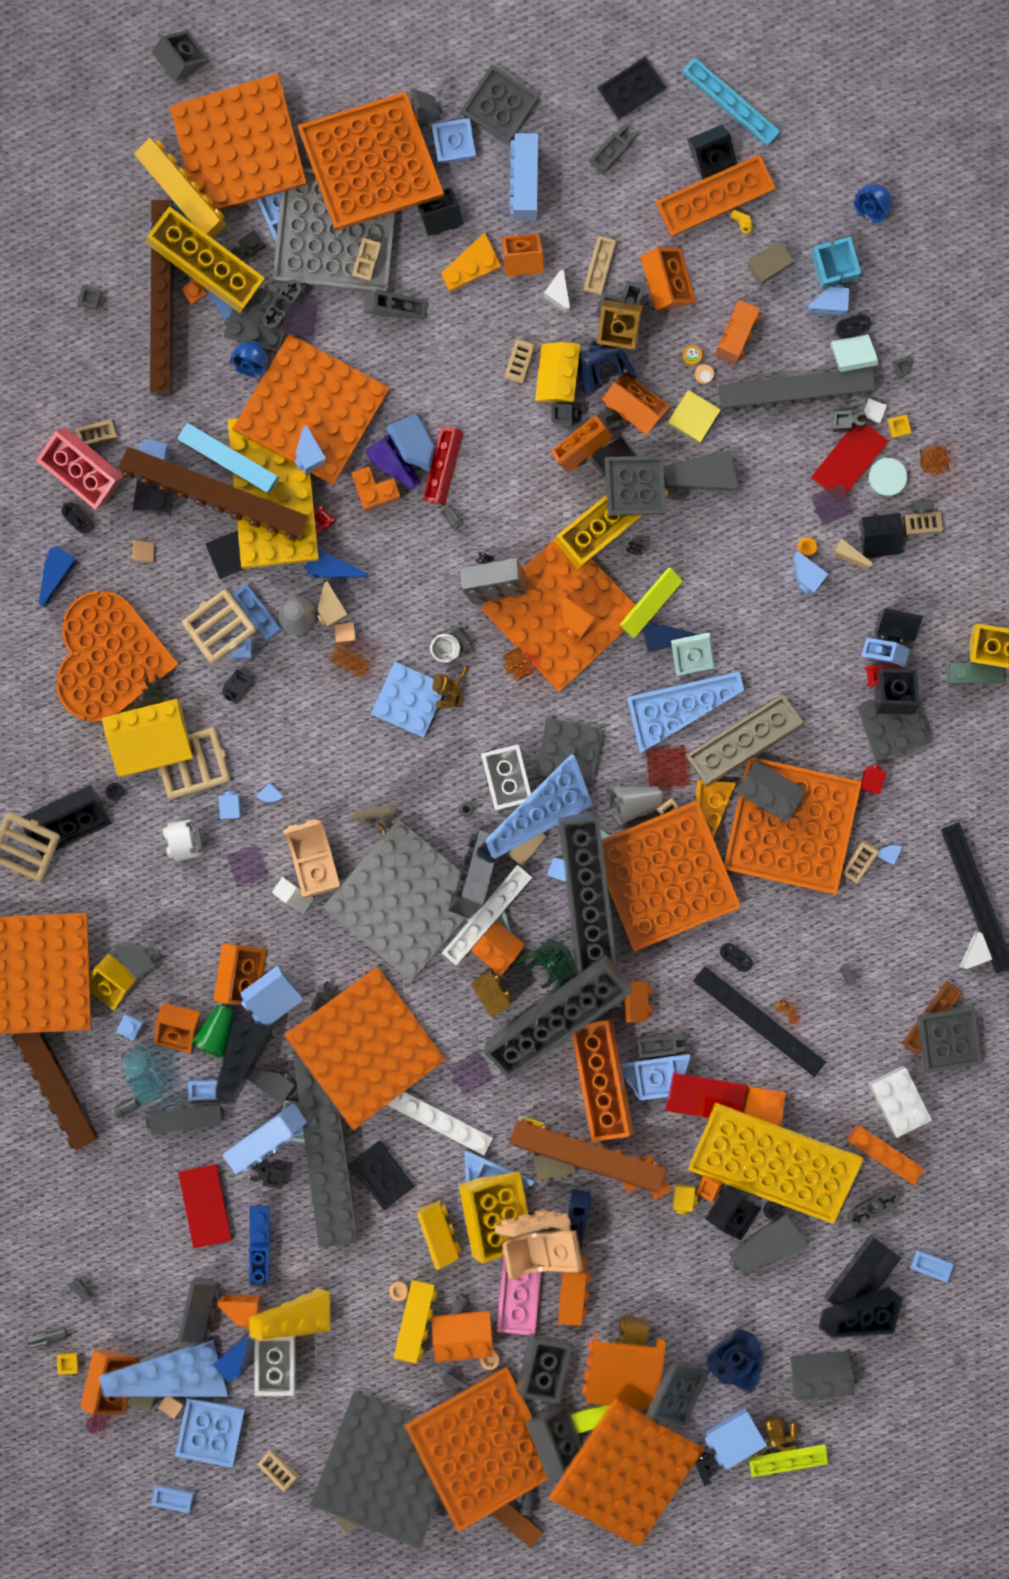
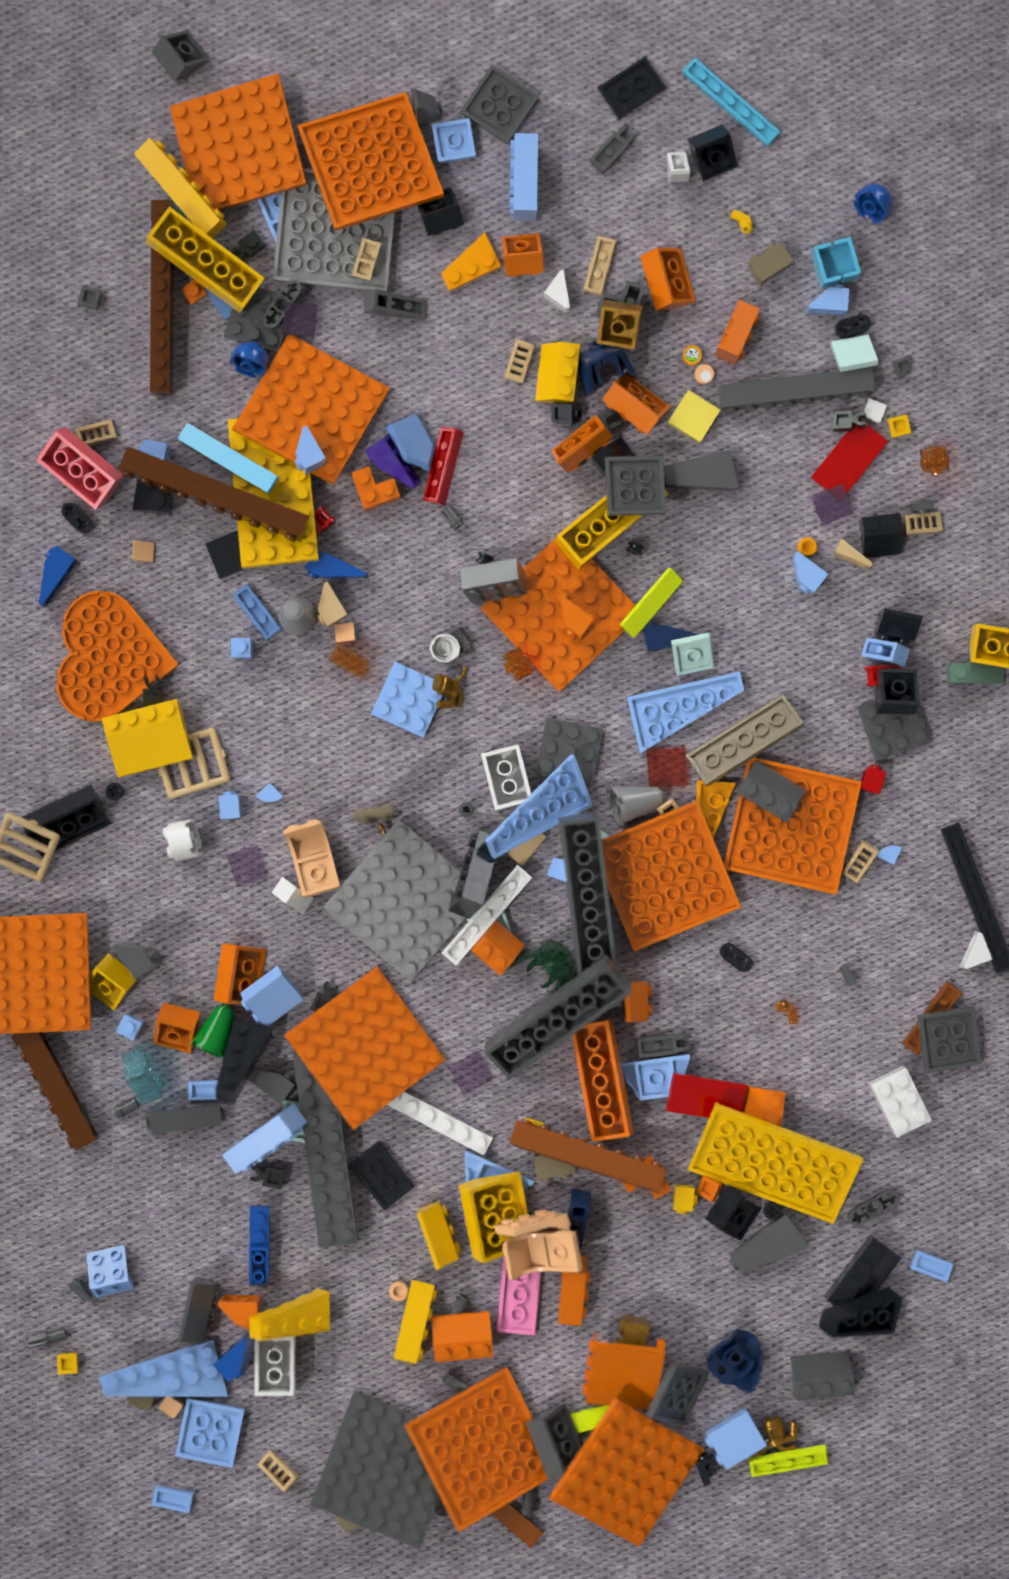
(89, 1422): clear pink bush -> none
(93, 1399): orange slope -> none
(108, 1271): none -> light blue bracket
(205, 1206): red tile -> none
(232, 645): tan bar -> none
(236, 686): black bracket -> none
(491, 994): pearl gold brick -> none
(491, 1362): light nougat tile -> none
(543, 1368): dark grey brick -> none
(678, 167): none -> white slope
(715, 195): orange plate -> none
(759, 1021): black plate -> none
(885, 1154): orange brick -> none
(887, 477): light aqua tile -> none

